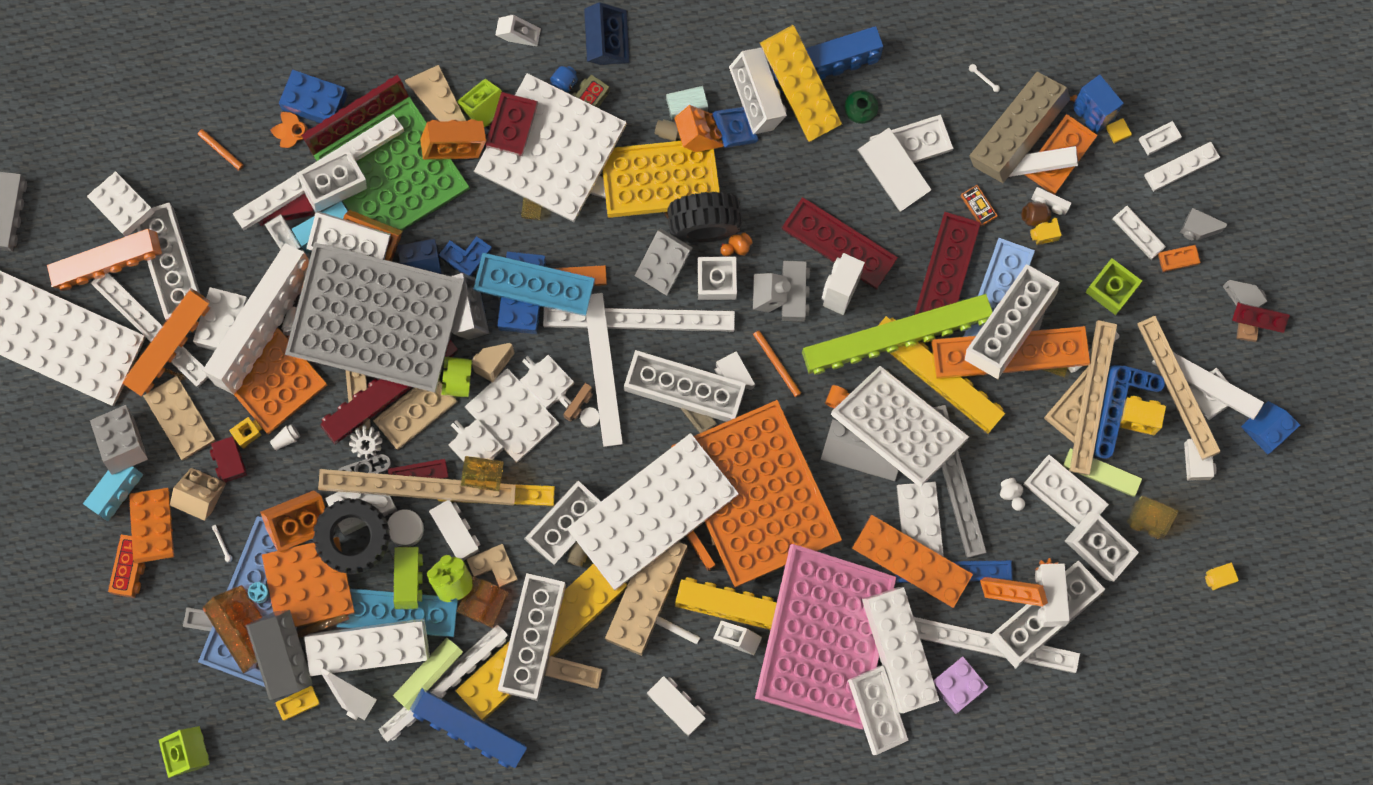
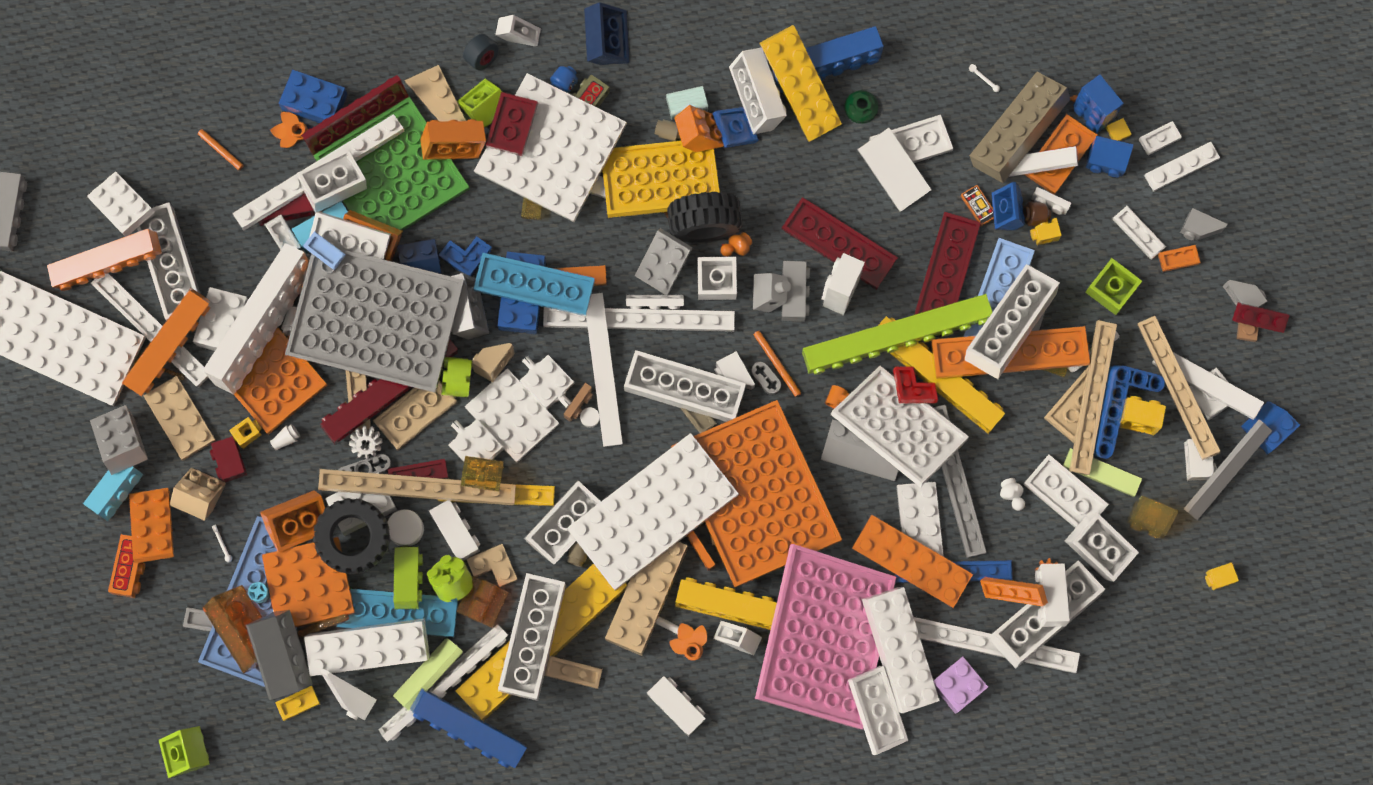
(324, 250): none -> light blue tile
(480, 52): none -> black wheel
(654, 301): none -> white plate
(689, 638): none -> orange plate
(769, 375): none -> light grey beam
(910, 391): none -> red plate
(1008, 207): none -> blue slope
(1108, 156): none -> blue slope
(1228, 469): none -> light grey tile

